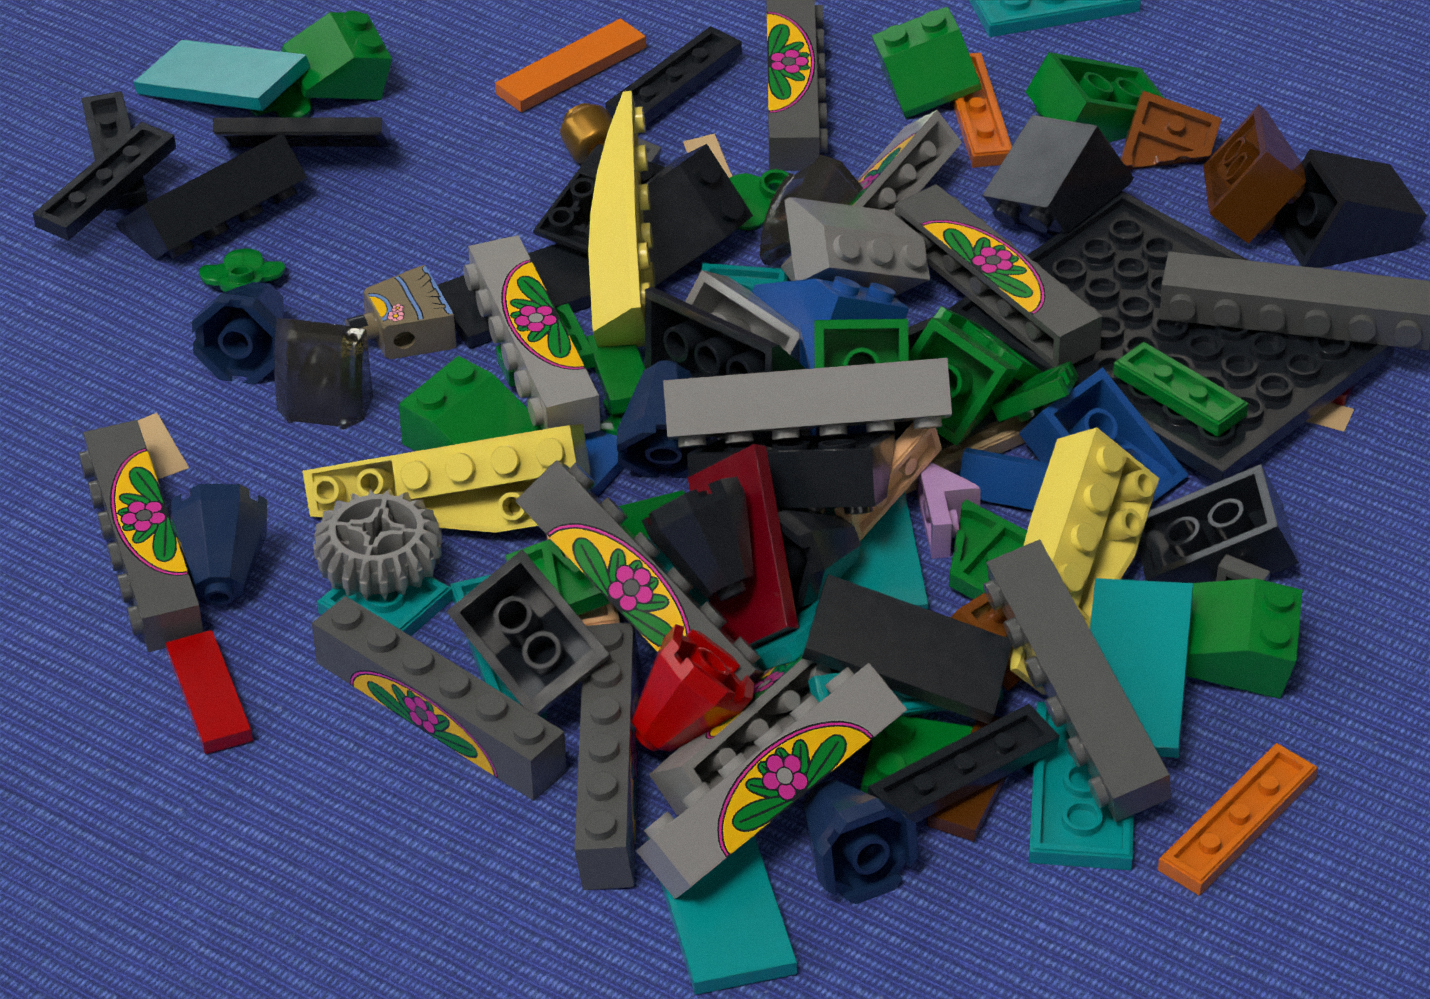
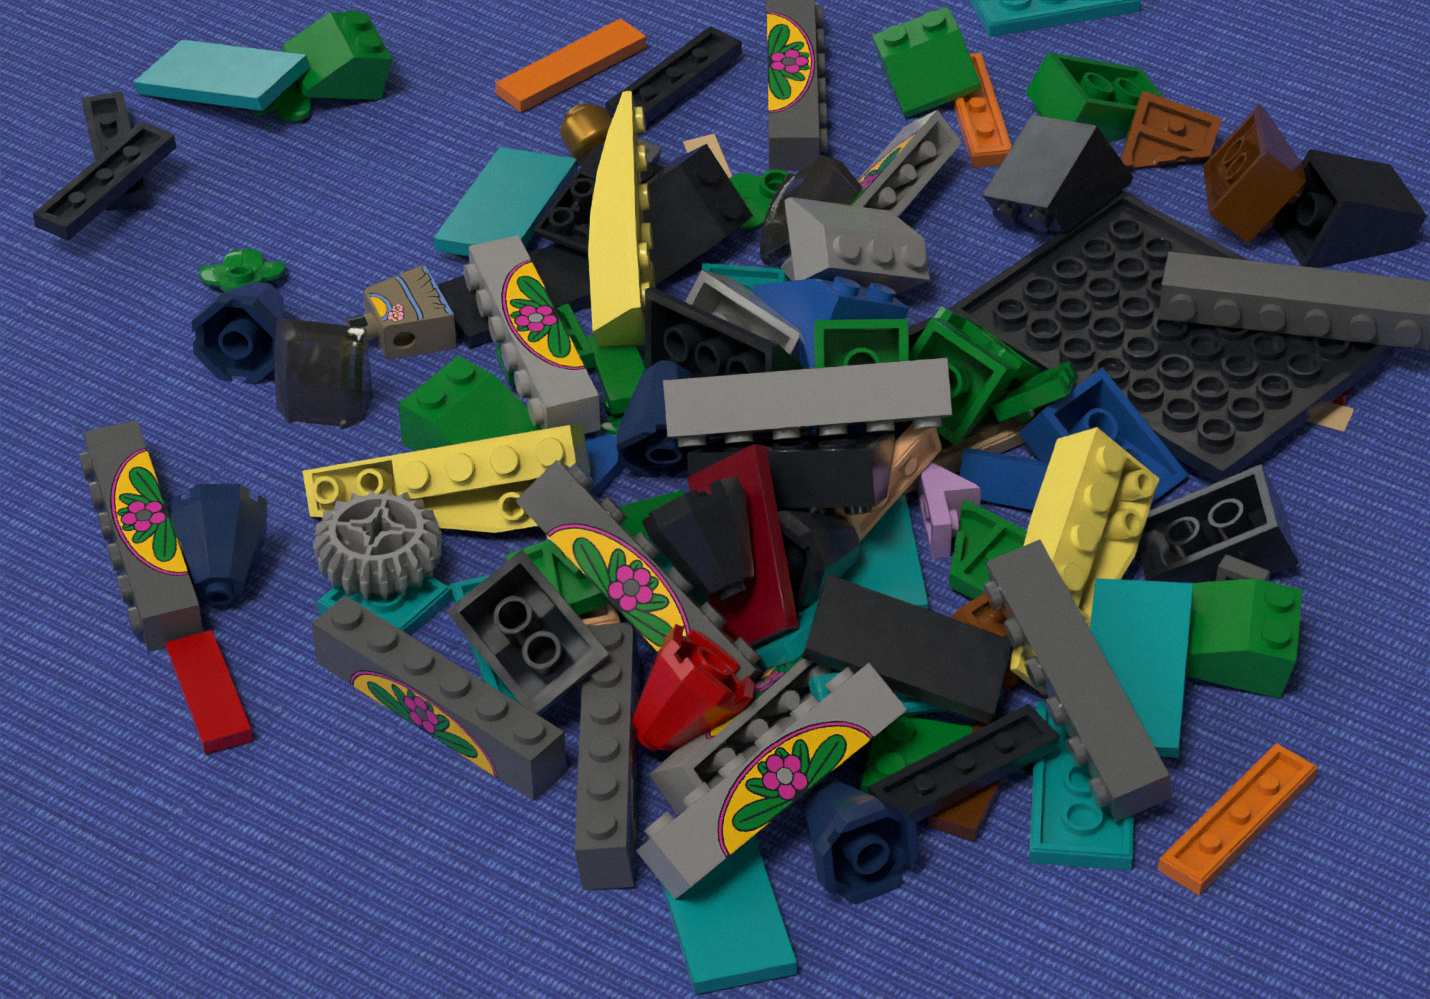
(161, 447): tan sticker -> none
(215, 198): black slope -> none
(304, 131): black tile -> none
(506, 199): none -> teal tile
(1002, 278): dark grey brick -> none
(1180, 389): green tile -> none

